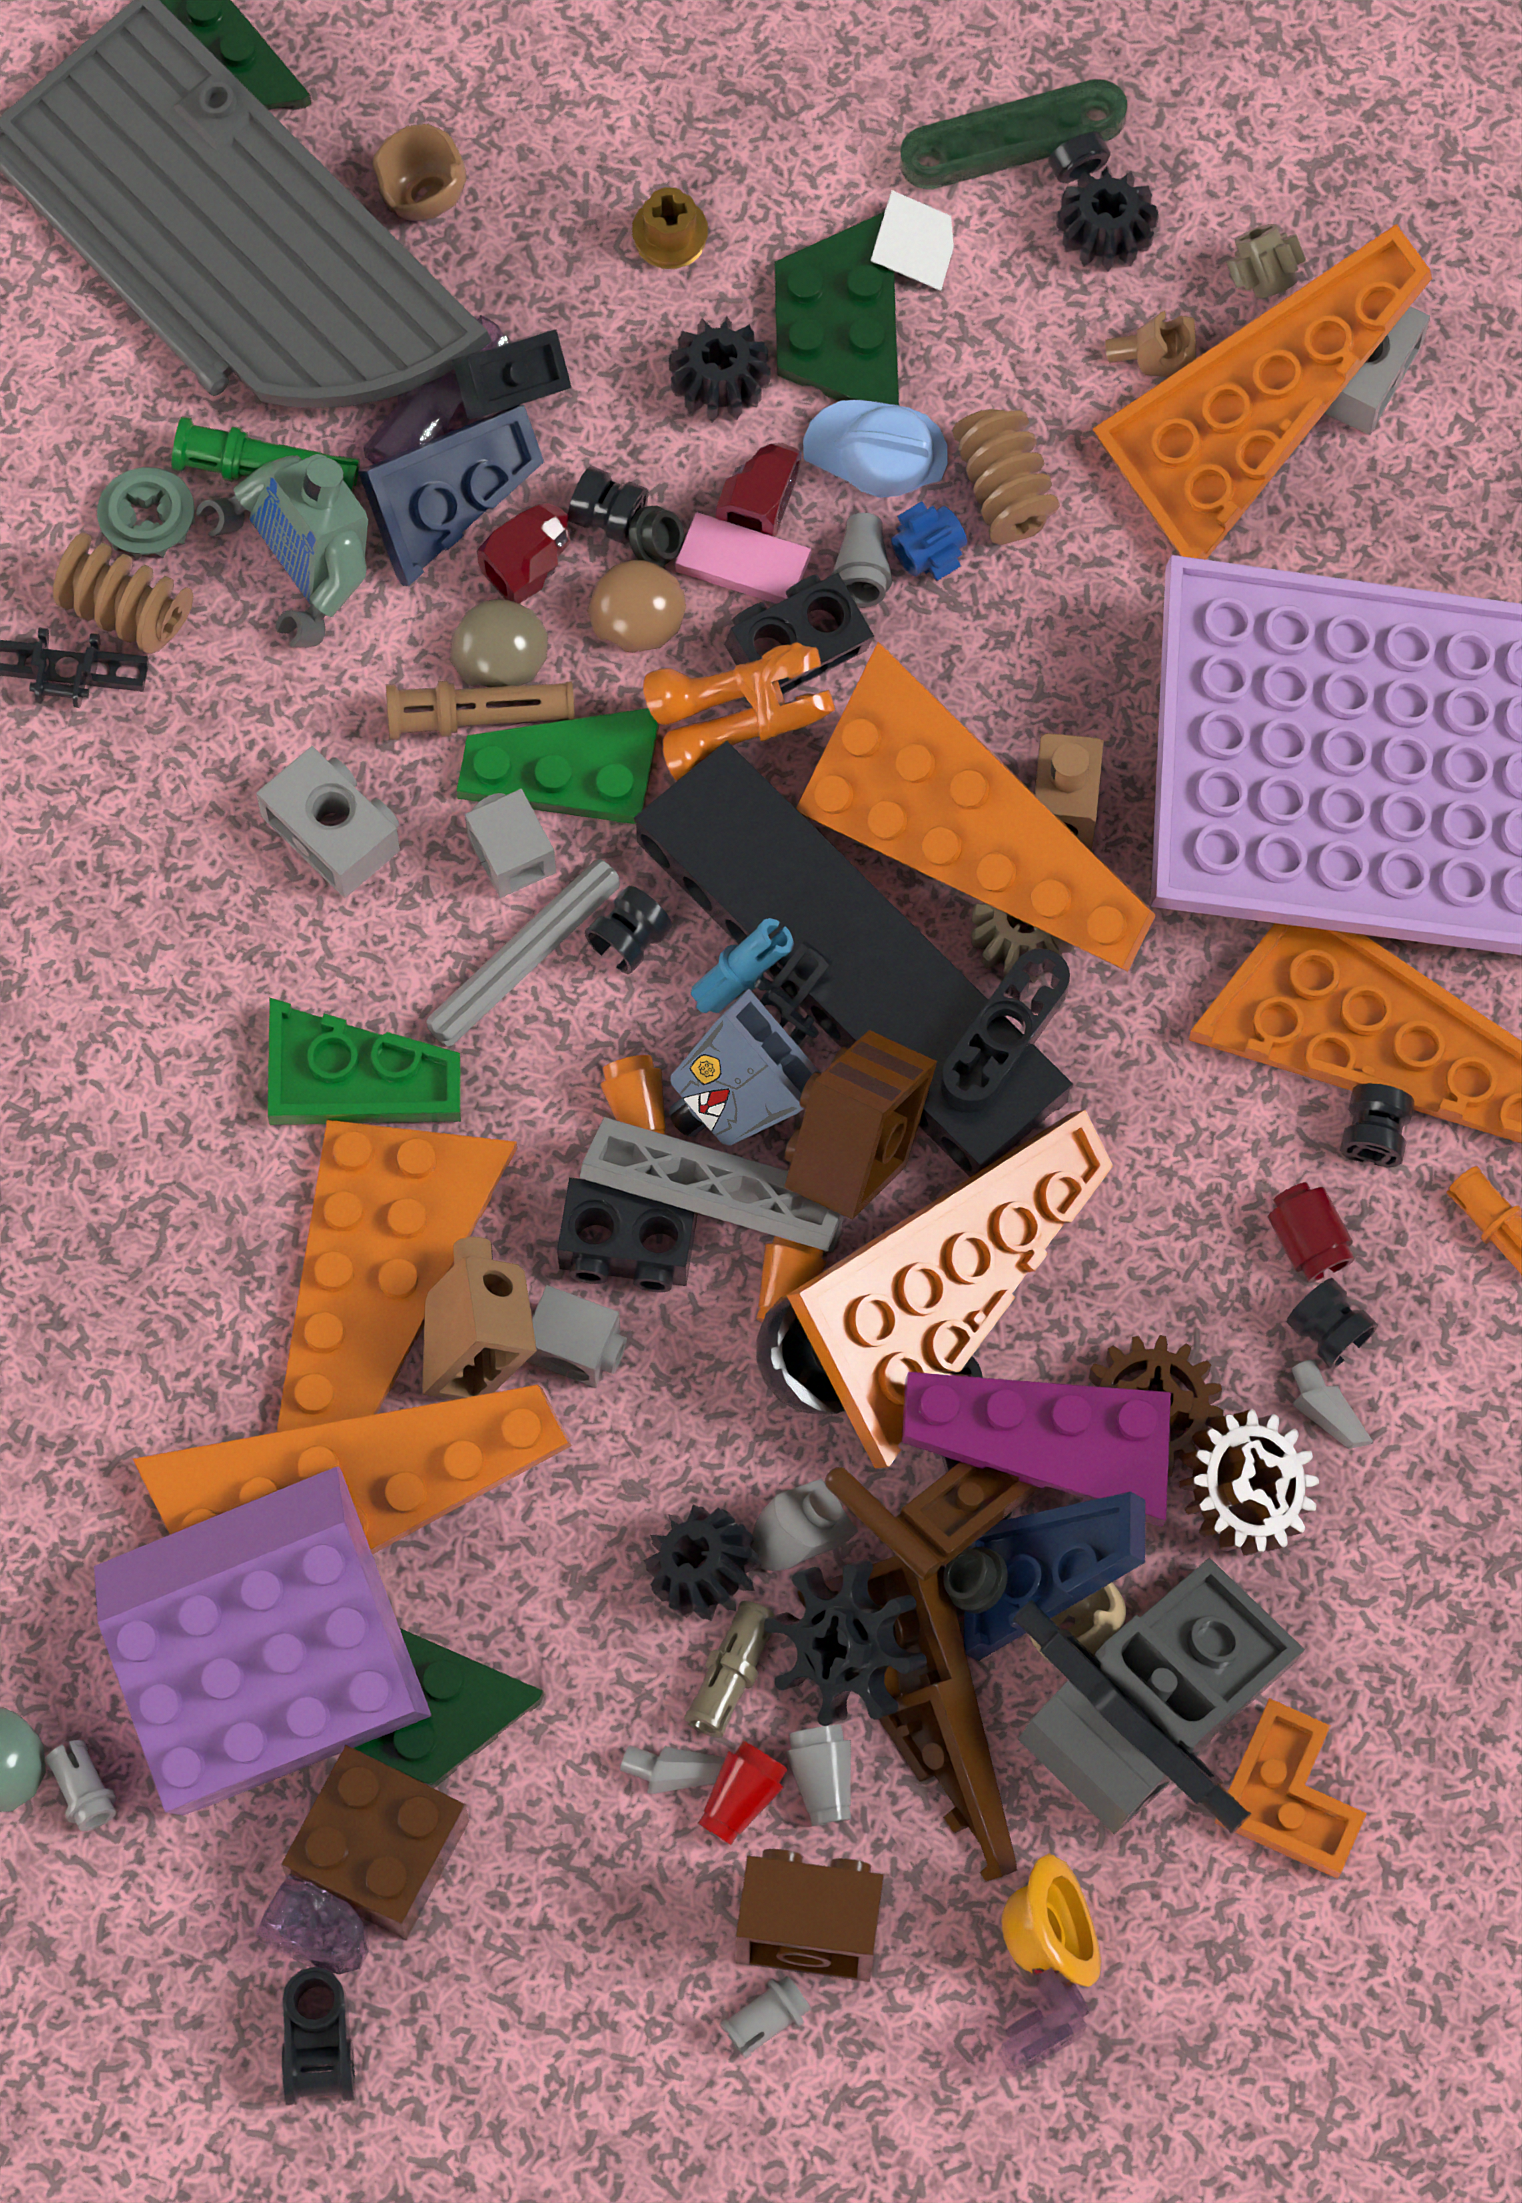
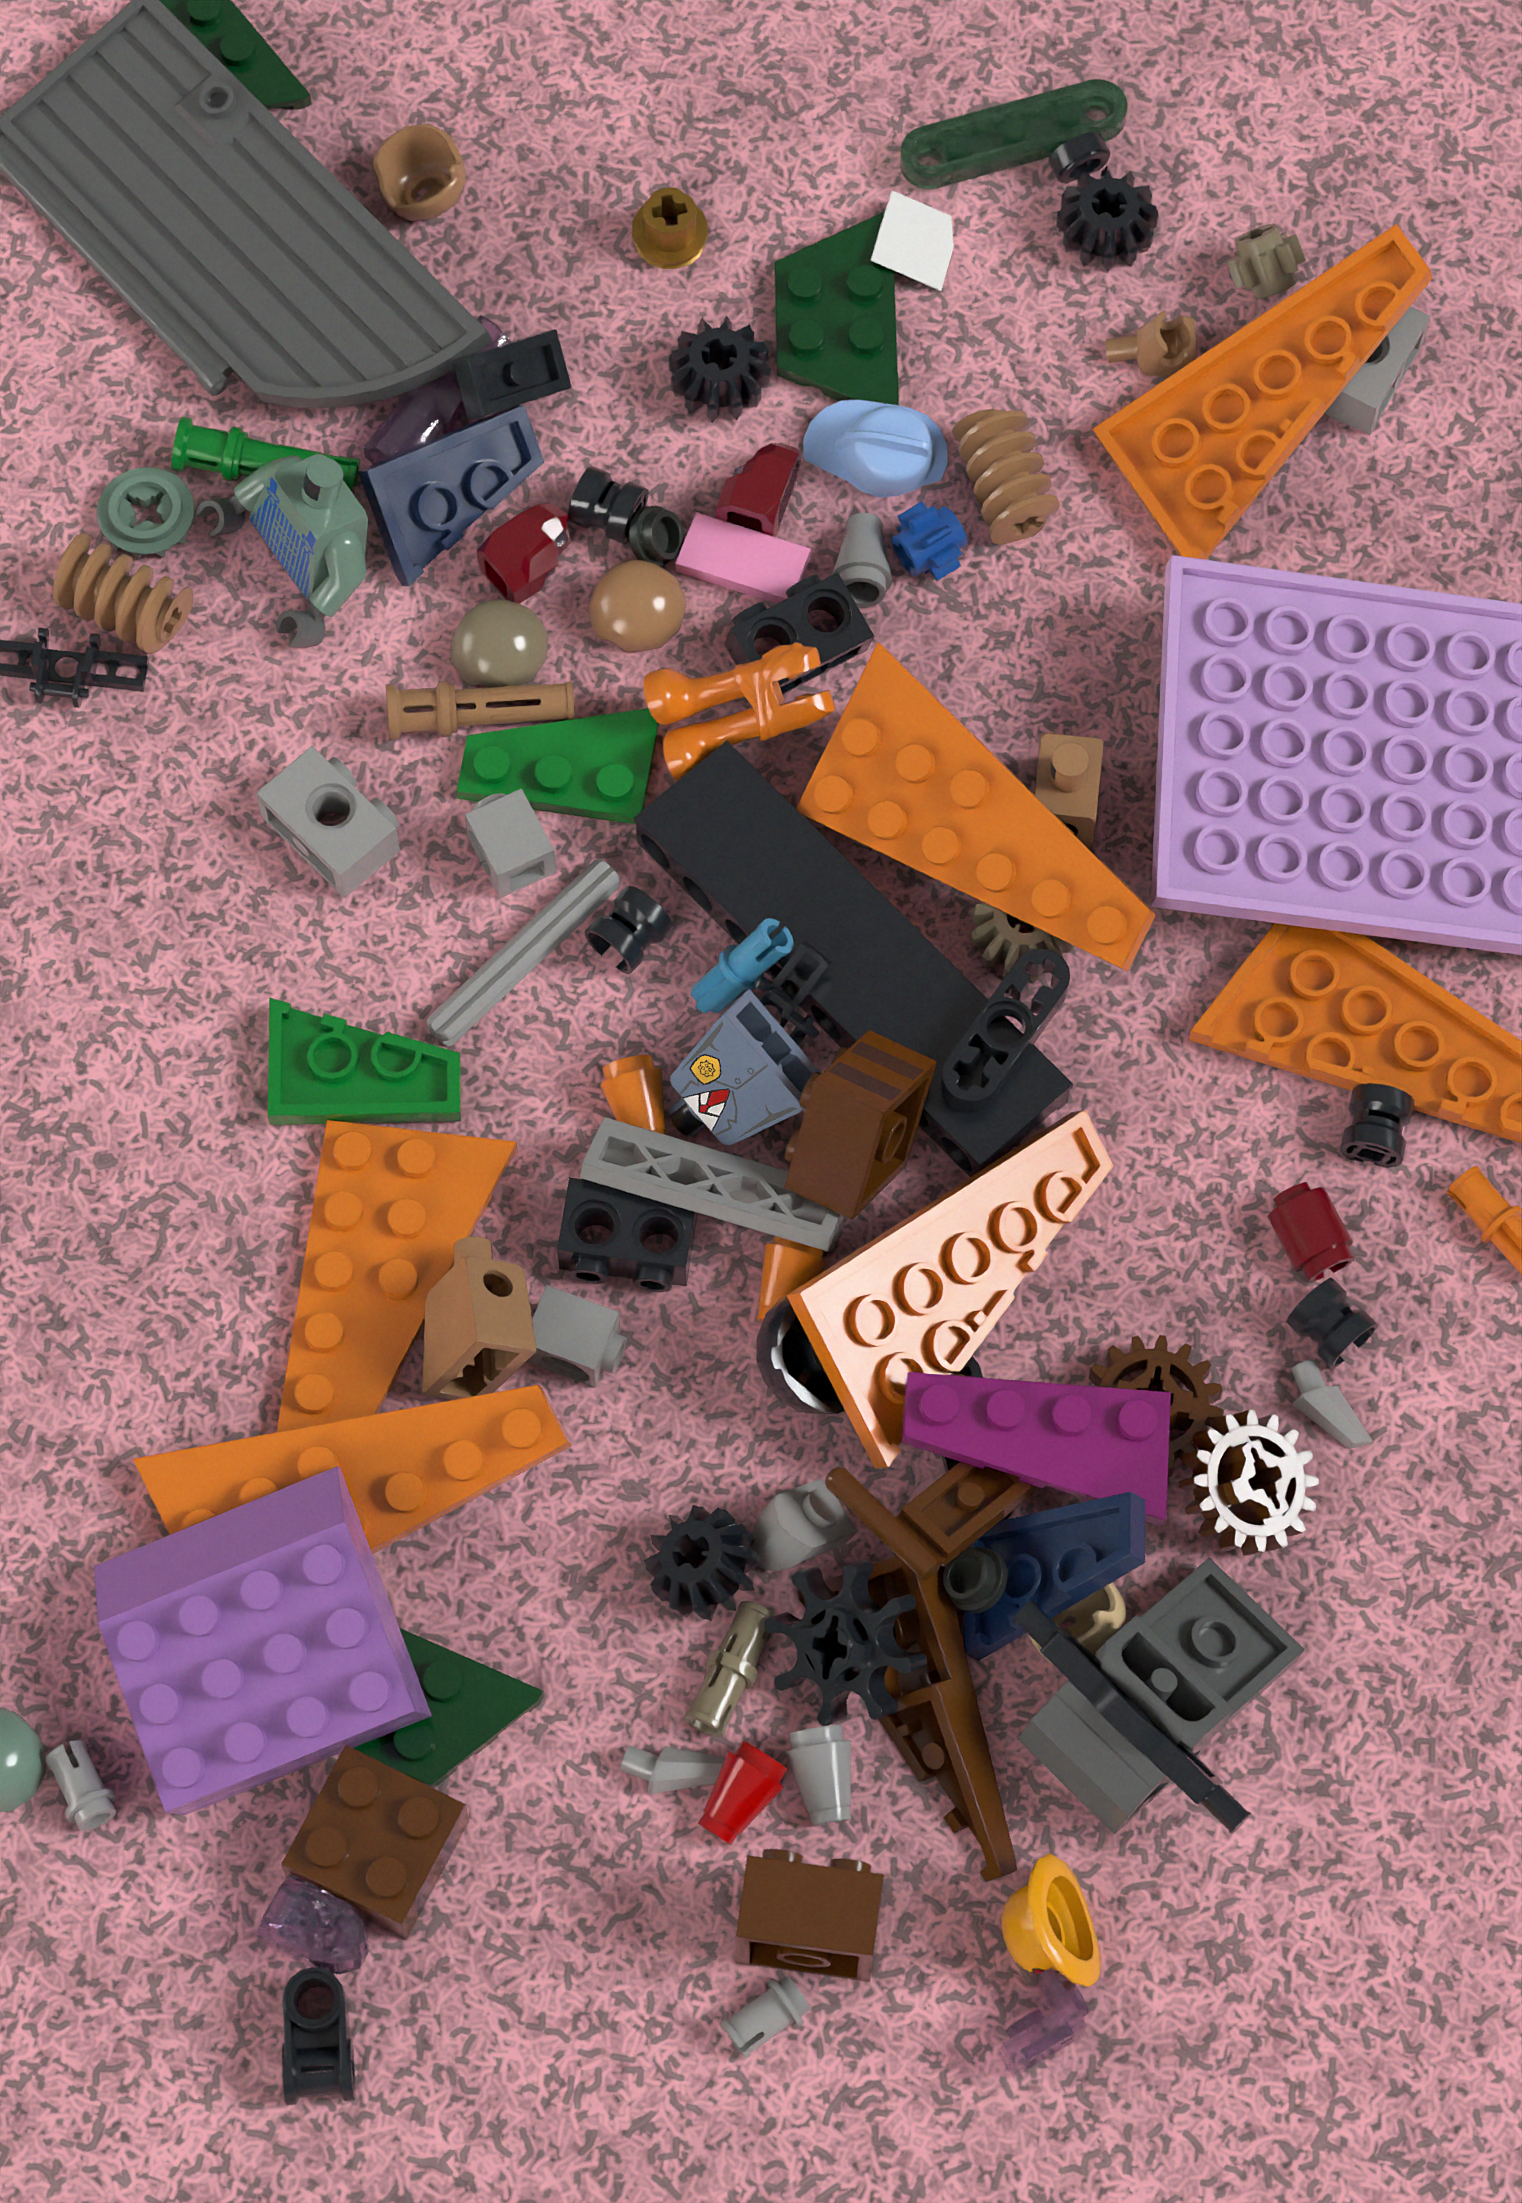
(1282, 1808): orange plate -> none

